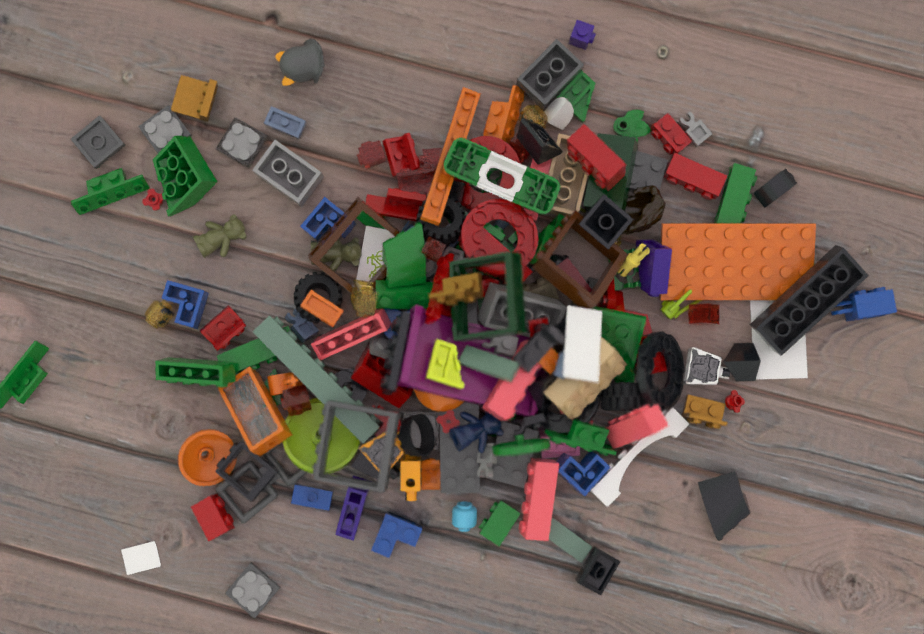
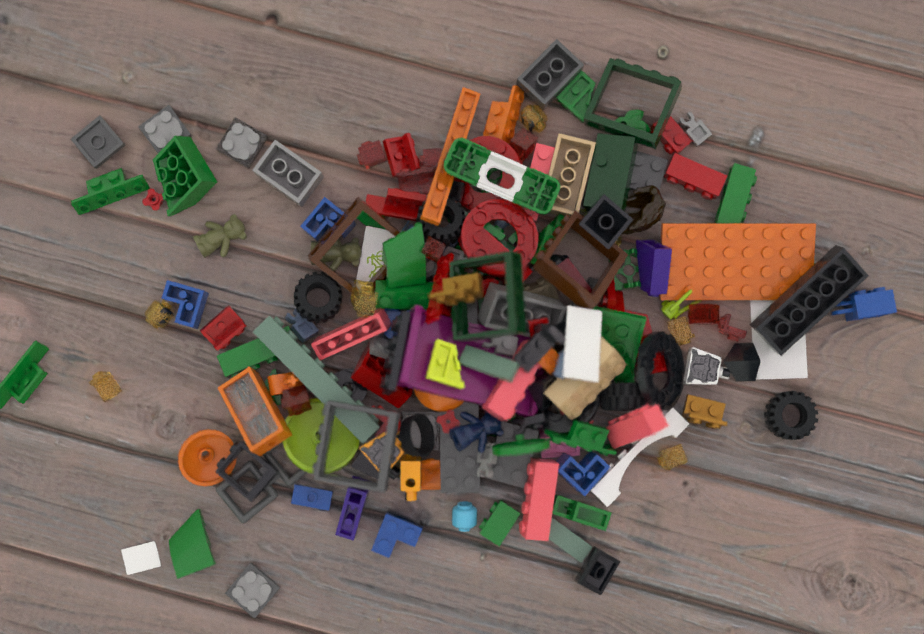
(105, 385): none -> clear yellow bracket
(191, 547): none -> green slope
(194, 97): pearl gold bracket -> none
(195, 371): green brick -> none
(213, 517): red brick -> none
(285, 122): sand blue plate -> none
(301, 63): dark grey hair -> none
(322, 308): orange tile -> none
(537, 141): black slope -> none
(559, 112): white brick -> none
(581, 512): none -> green slope
(582, 35): dark purple brick -> none
(595, 158): red brick -> none
(616, 128): none -> dark green window
(633, 259): light yellow pin -> none
(672, 457): none -> clear yellow bracket
(680, 330): none -> clear yellow bracket
(724, 503): black slope -> none
(732, 333): none -> clear red bracket
(734, 401): red plate -> none
(775, 188): black brick -> none
(806, 410): none -> black tyre

